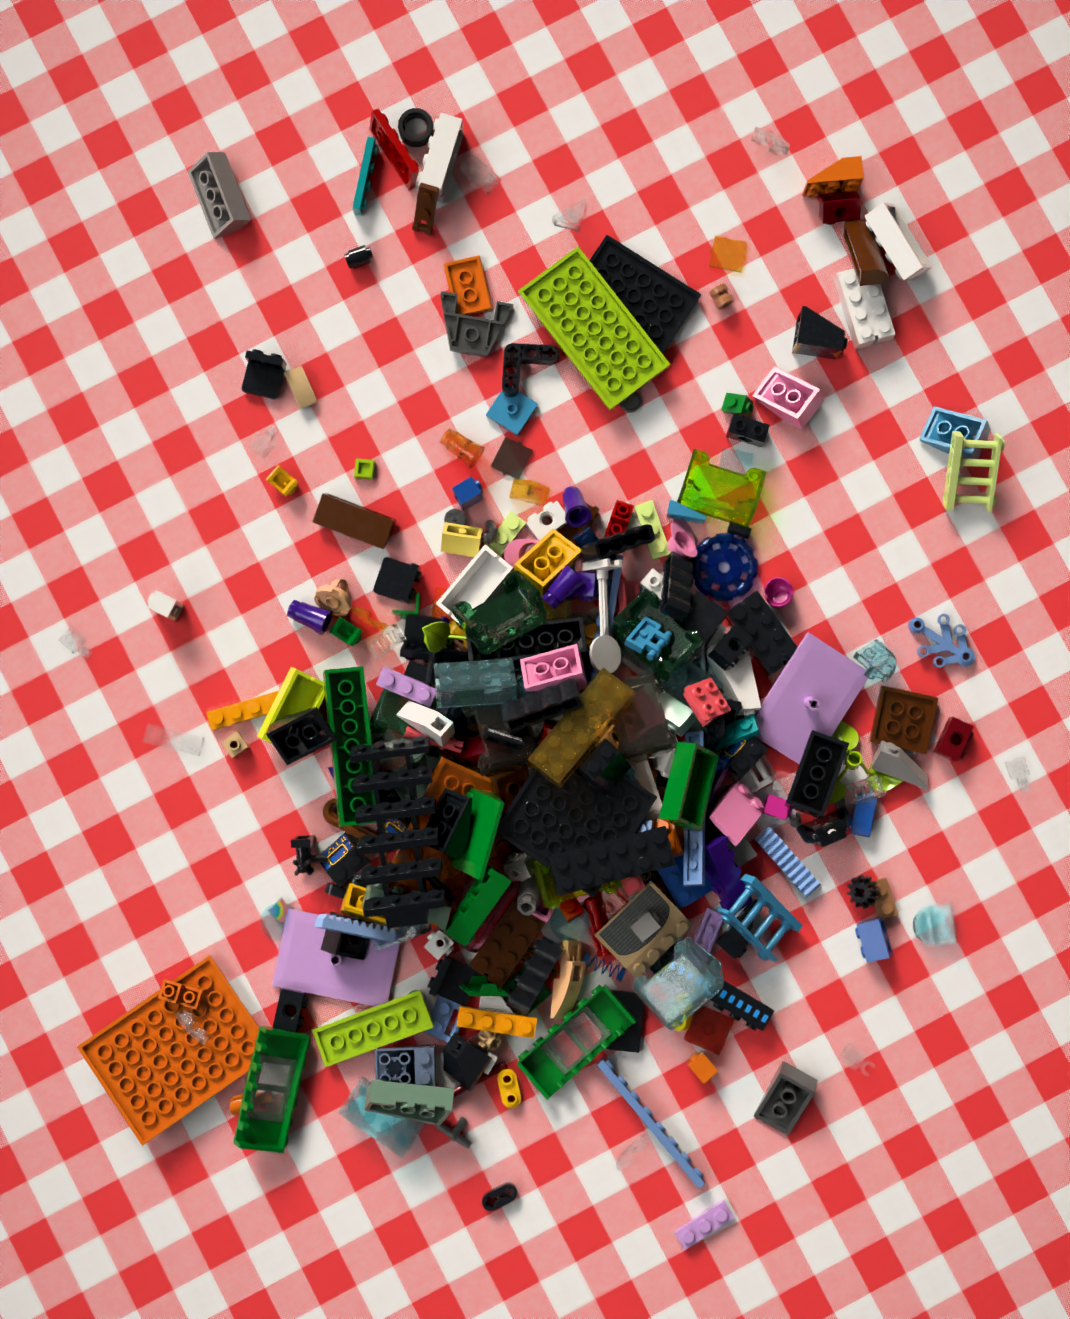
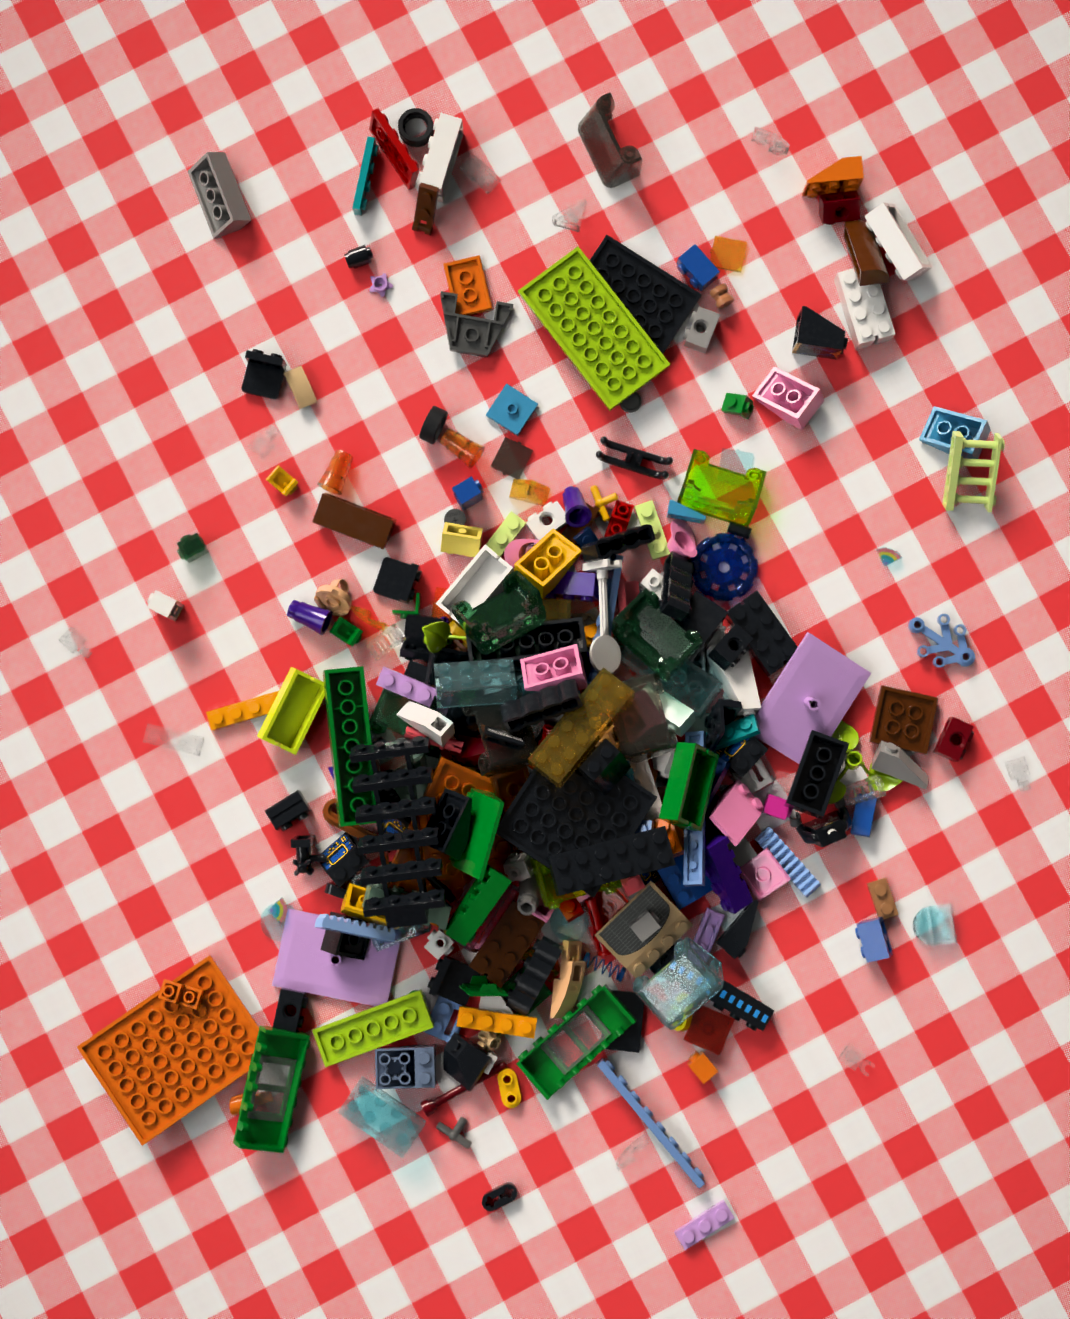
(187, 1022): clear slope -> none
(191, 547): none -> clear green brick
(242, 744): tan plate -> none
(288, 810): none -> black brick
(300, 734): black slope -> none
(336, 472): none -> clear orange plant
(364, 469): lime tile -> none
(380, 280): none -> lavender plate
(410, 1101): sand green wedge -> none
(433, 424): none -> black tyre
(492, 532): dark grey arm -> none
(521, 357): black beam -> none
(562, 587): dark purple plant -> none
(601, 502): none -> yellow piece
(611, 163): none -> clear smoke windscreen
(633, 459): none -> black piece
(643, 634): dark azure plate -> none
(697, 268): none -> blue brick
(706, 319): none -> light grey brick
(706, 701): coral bracket -> none
(747, 430): black brick -> none
(764, 874): none -> bright pink plate
(776, 910): dark azure fence -> none
(779, 592): dark pink hair -> none
(786, 1098): dark grey slope -> none
(863, 899): black gear -> none
(877, 660): clear light blue slope -> none
(888, 555): none -> clear light blue tile

